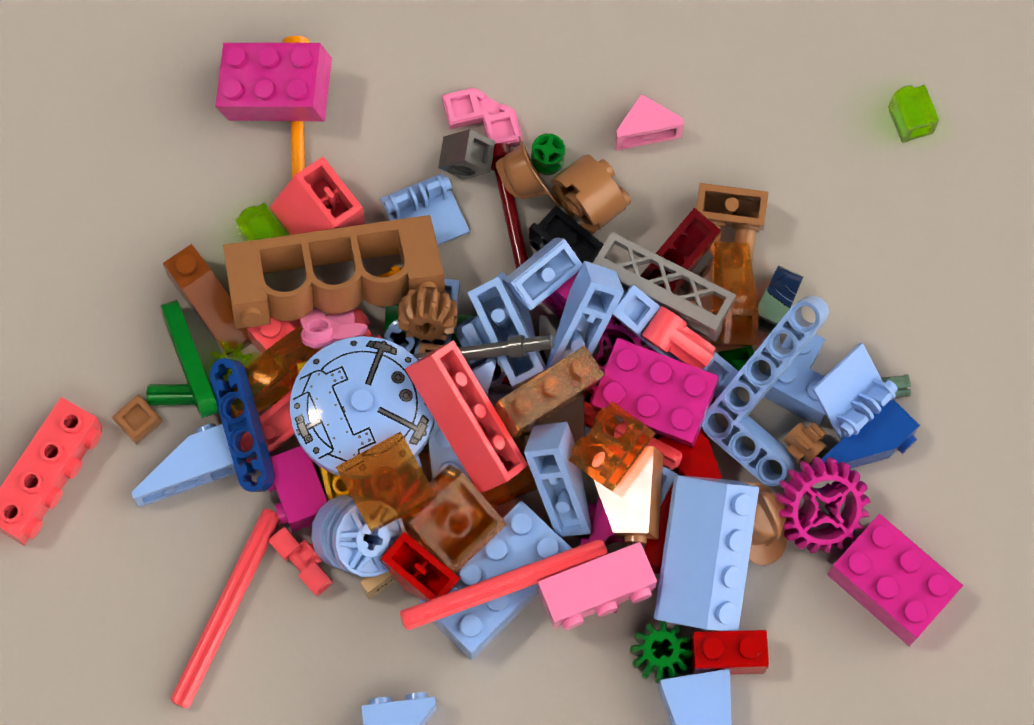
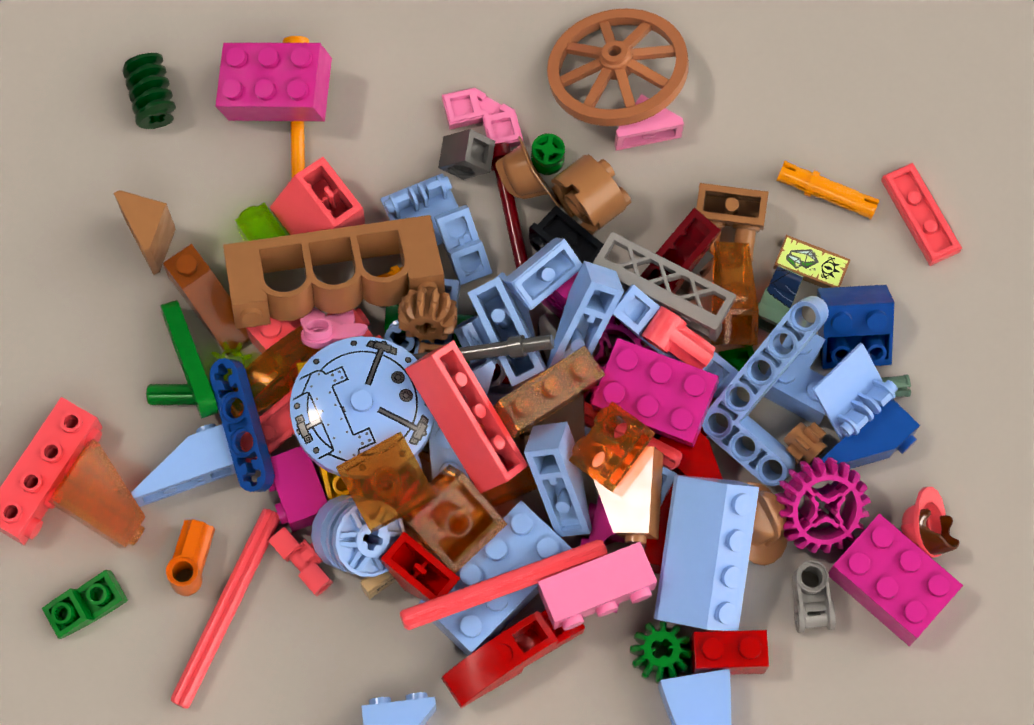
(84, 605): none -> green slope
(99, 498): none -> clear orange slope
(137, 419): medium nougat tile -> none
(149, 90): none -> dark green piece
(149, 224): none -> medium nougat slope
(190, 554): none -> orange piece
(463, 244): none -> light blue slope
(505, 657): none -> red slope
(617, 62): none -> nougat wheel
(812, 262): none -> tile
(813, 600): none -> light grey piece
(828, 190): none -> light orange pin
(854, 317): none -> blue slope
(913, 113): clear neon green brick -> none
(921, 214): none -> coral tile
(928, 524): none -> piece

